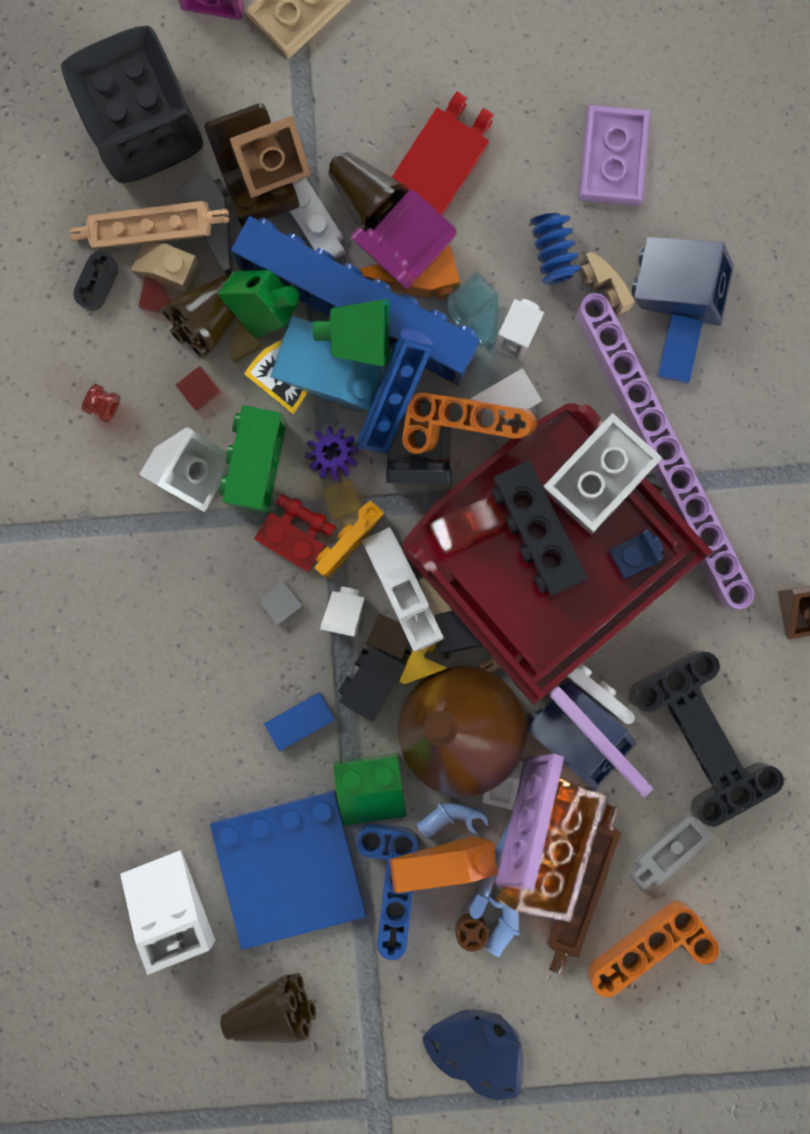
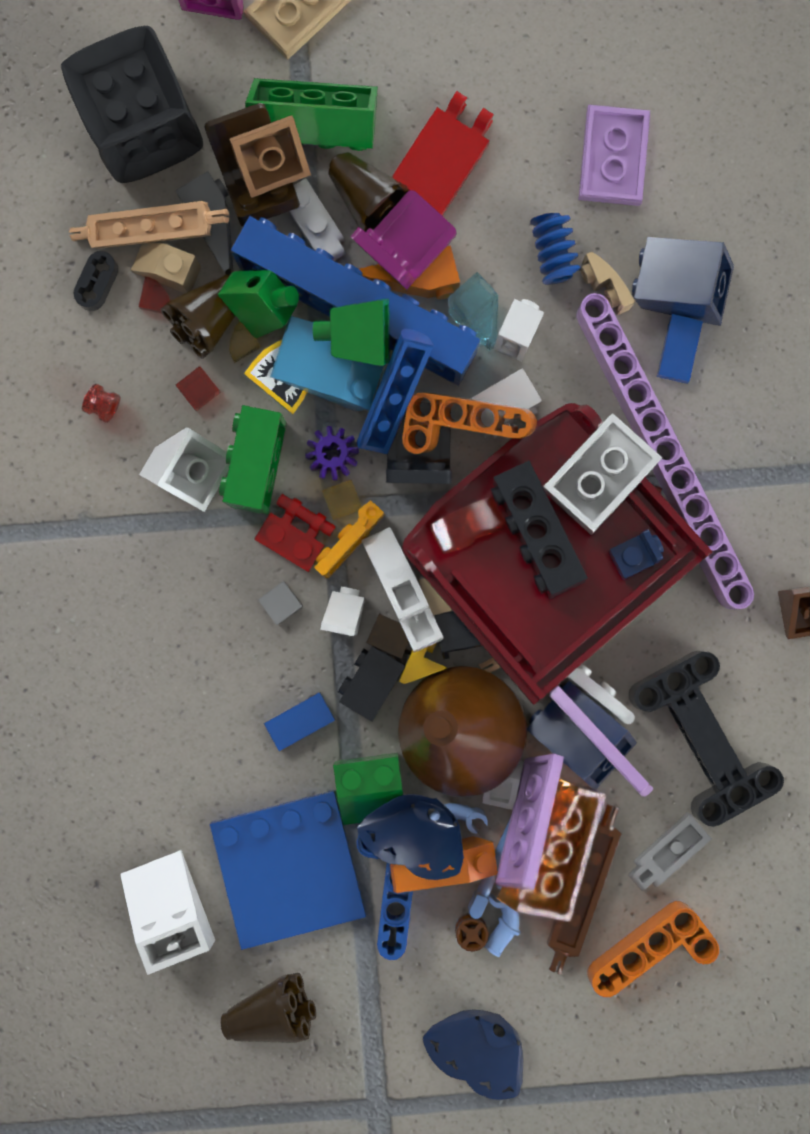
(322, 112): none -> green slope
(415, 836): none -> dark blue piece

